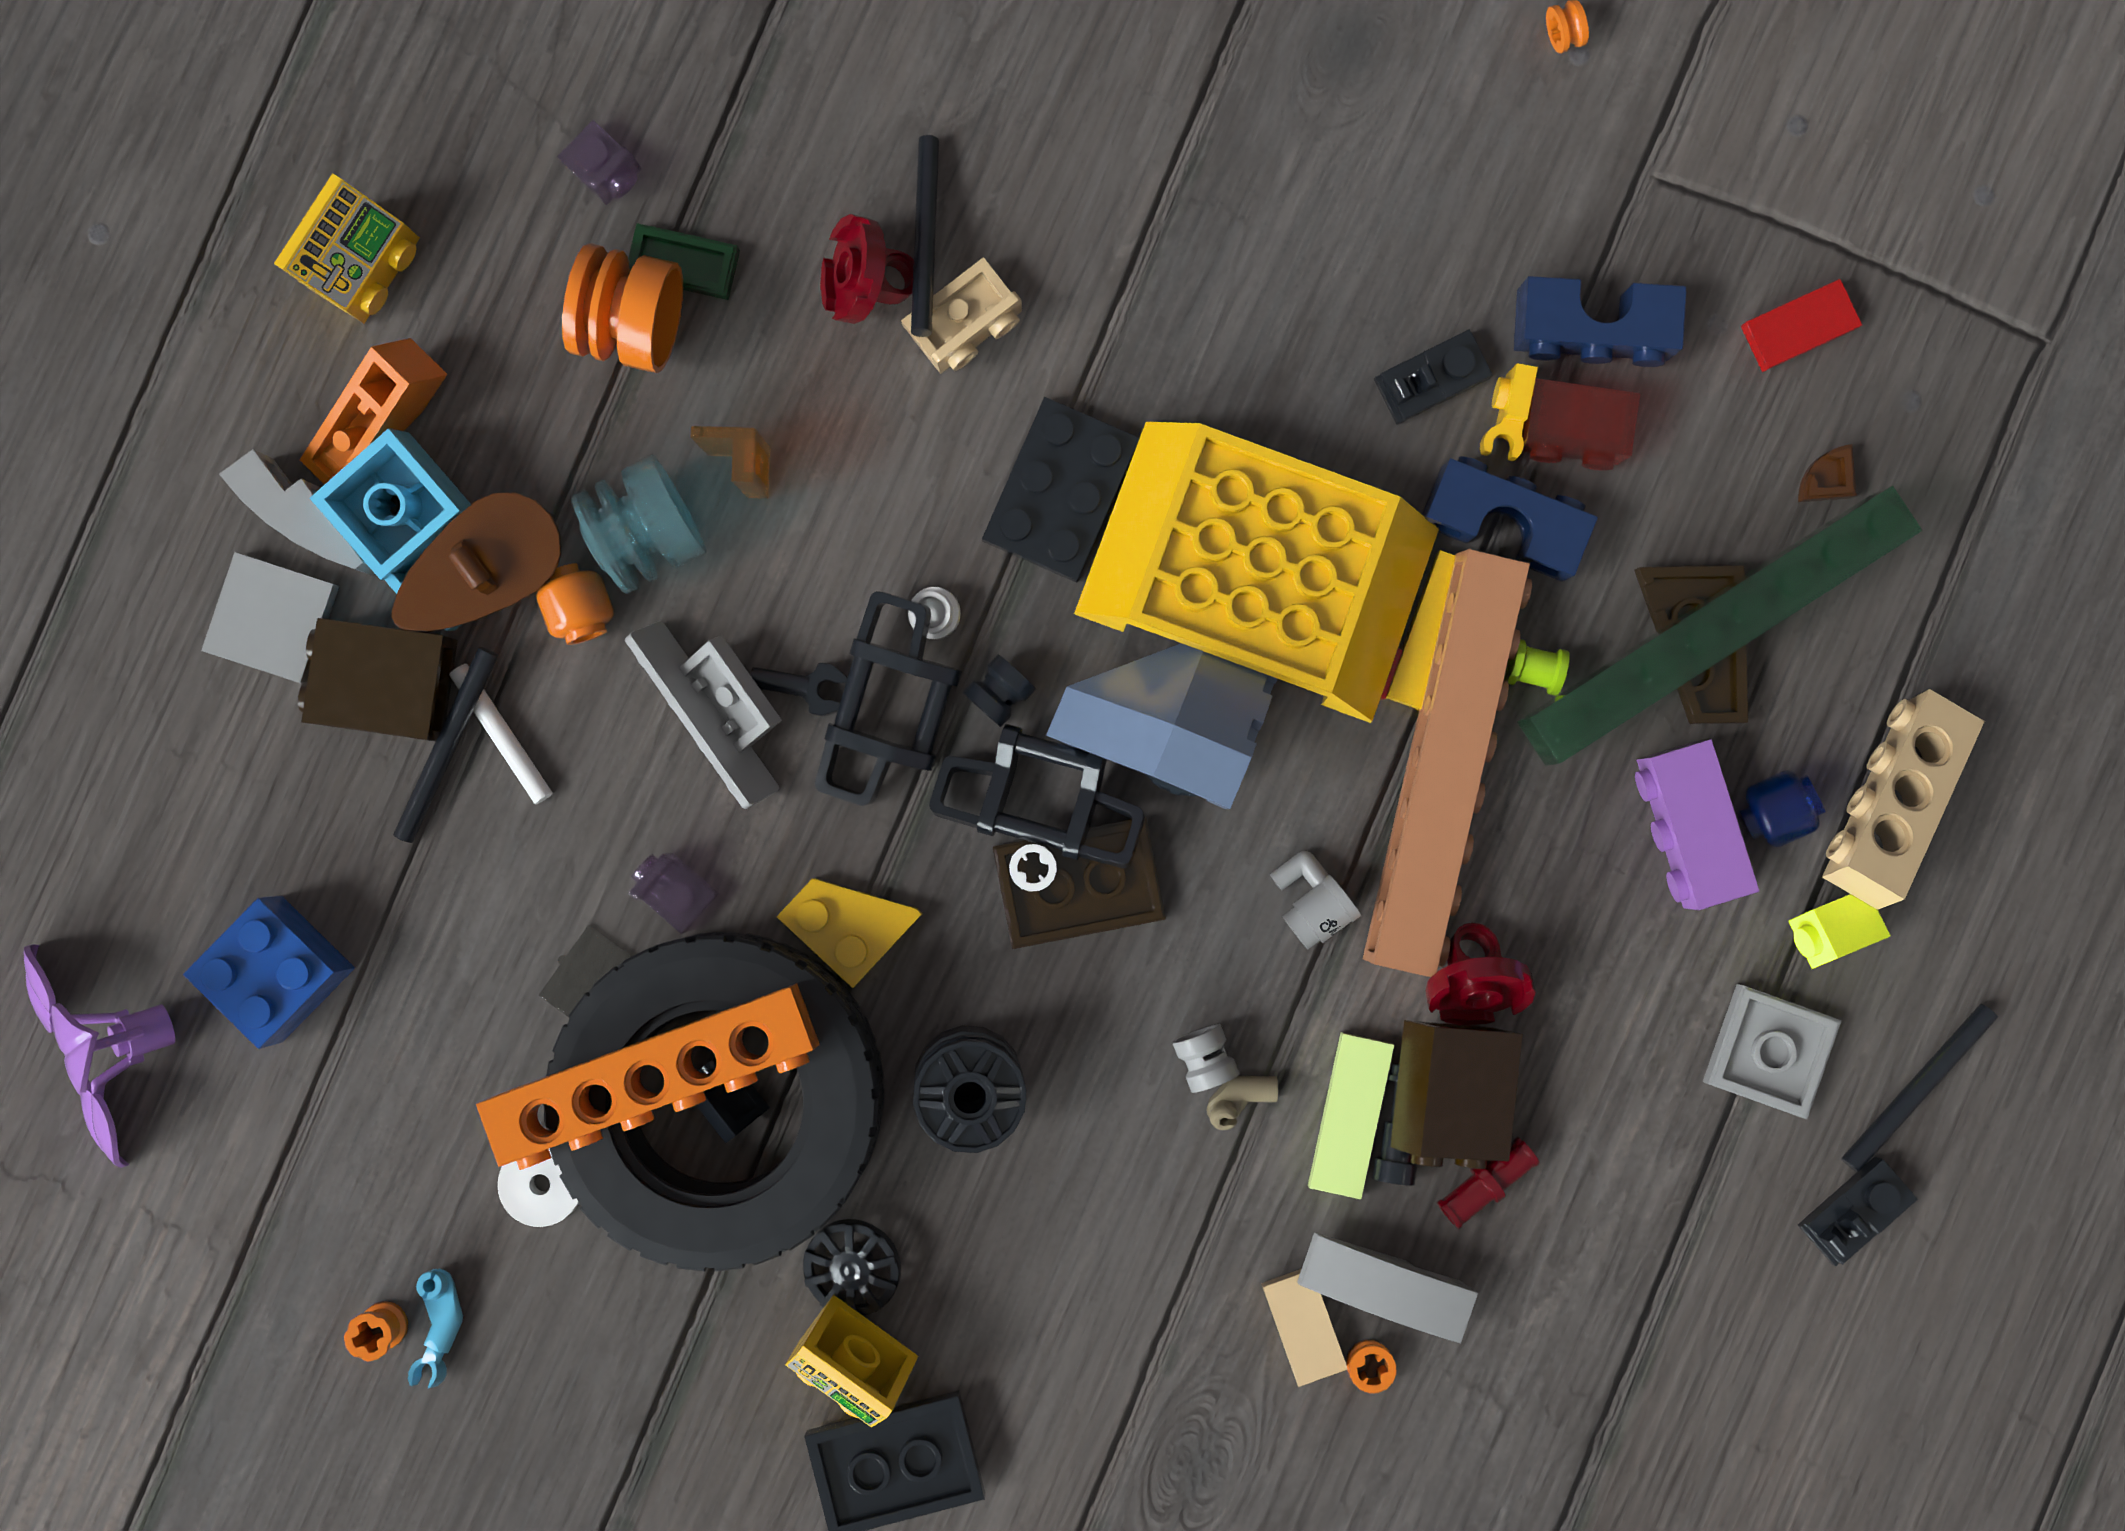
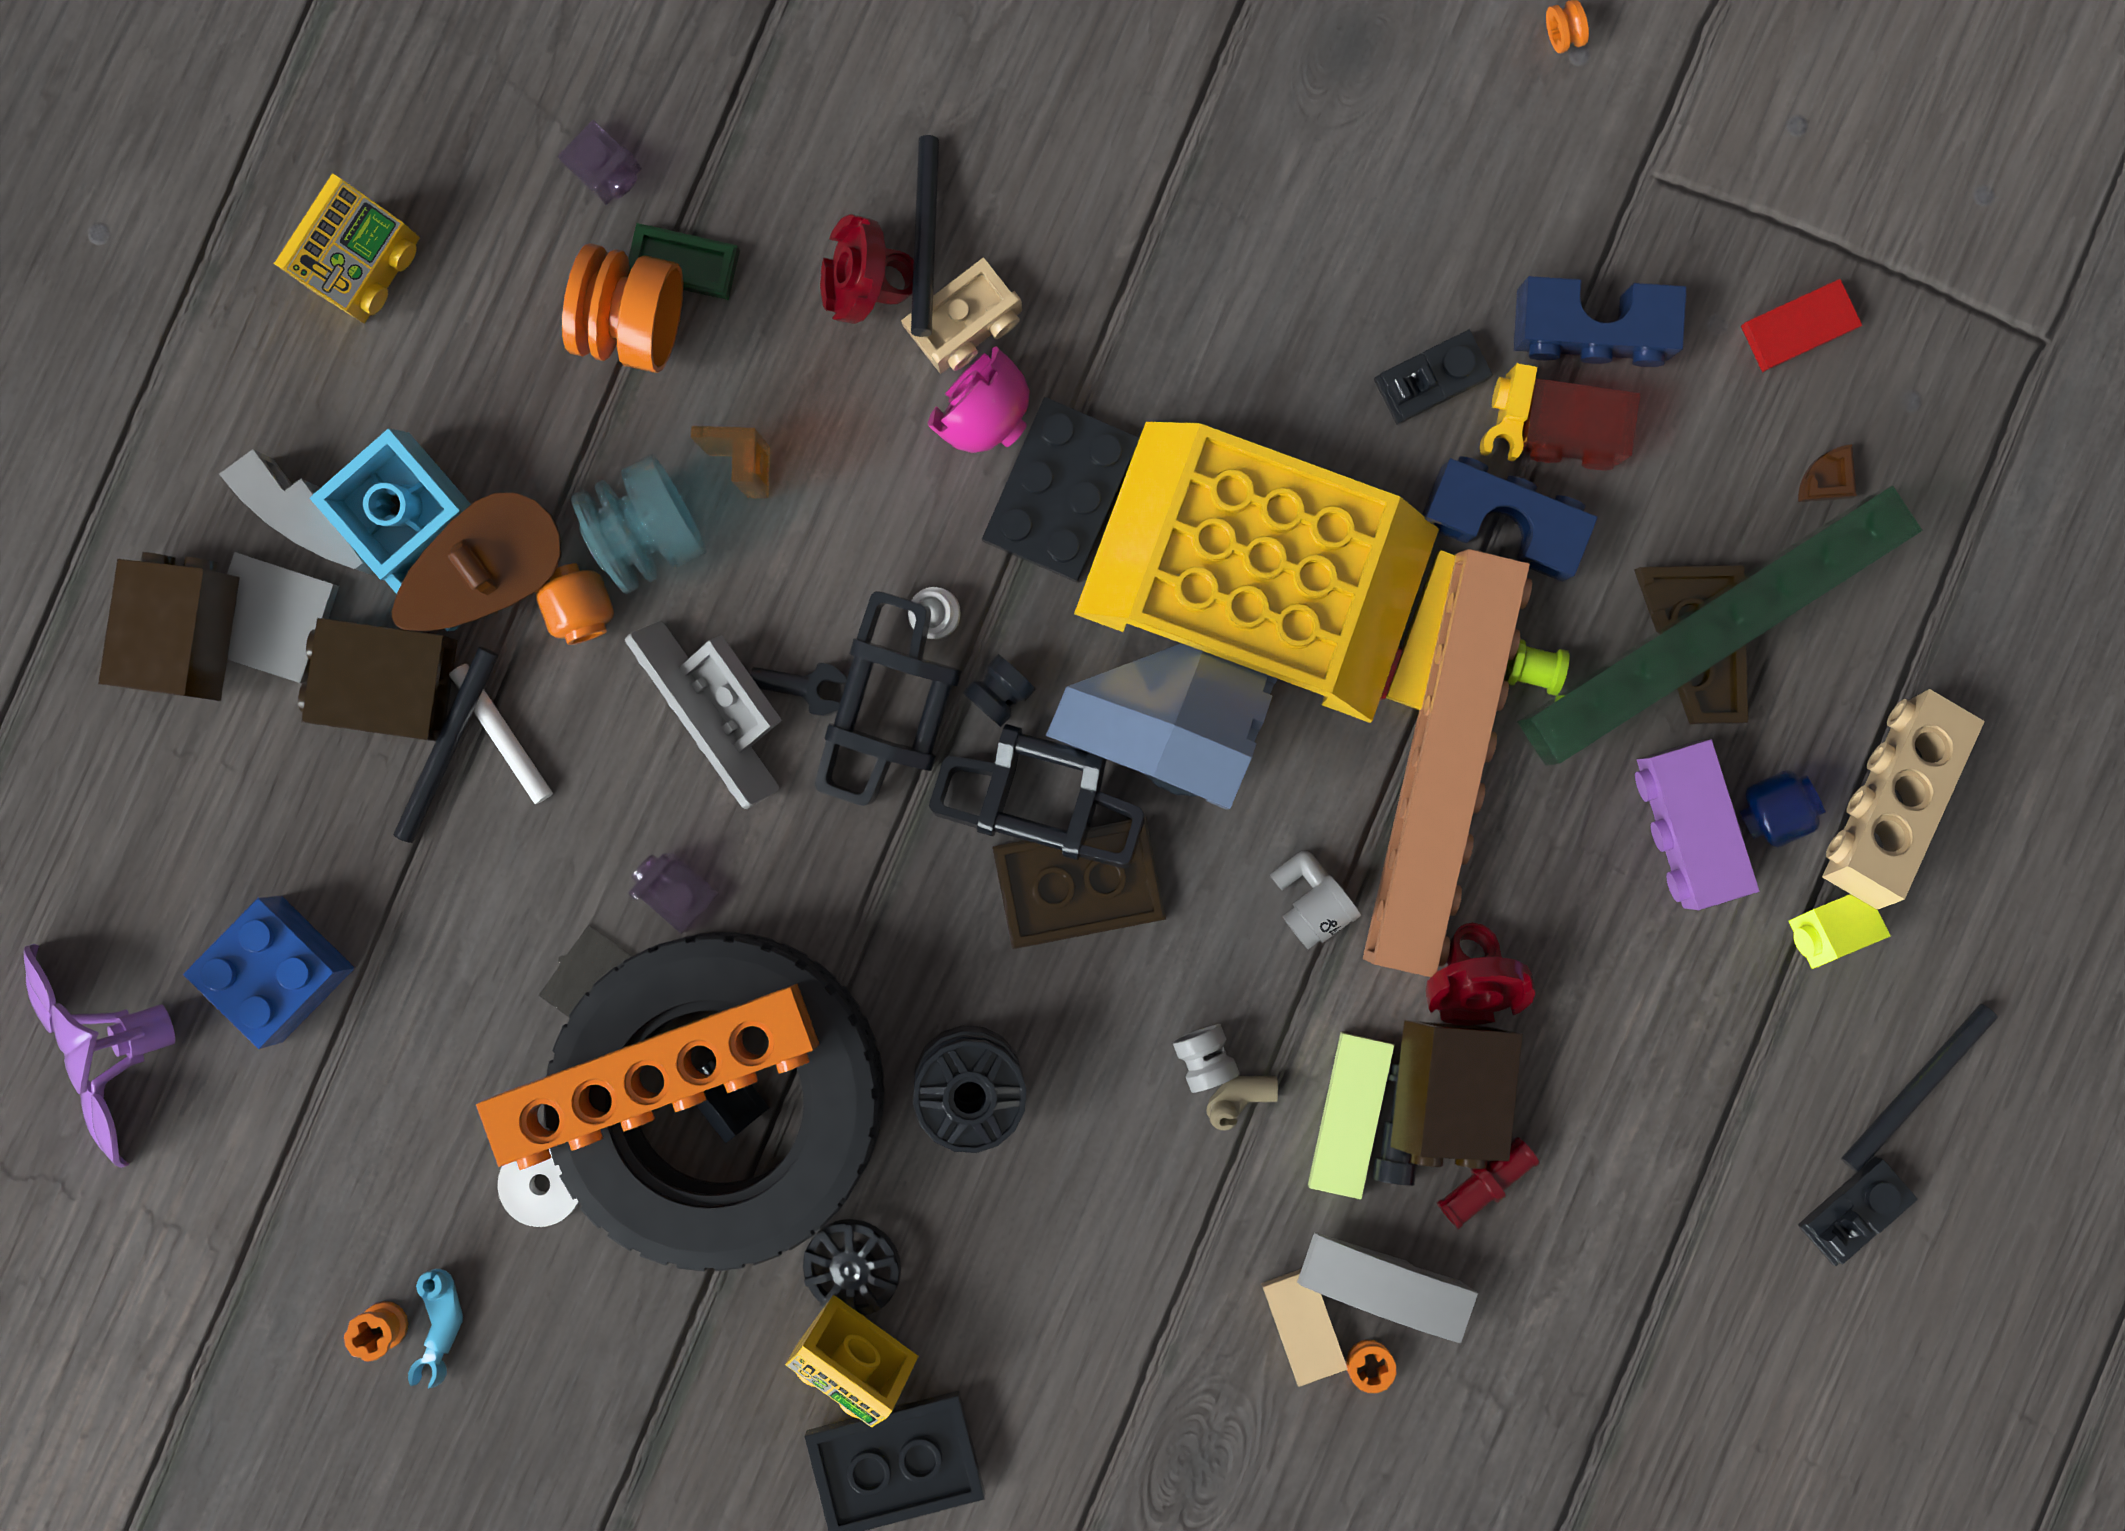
(169, 626): none -> dark brown brick
(384, 393): orange slope -> none
(846, 926): yellow wing -> none
(984, 405): none -> dark pink cylinder
(1020, 877): white bush -> none
(1772, 1051): light grey tile -> none

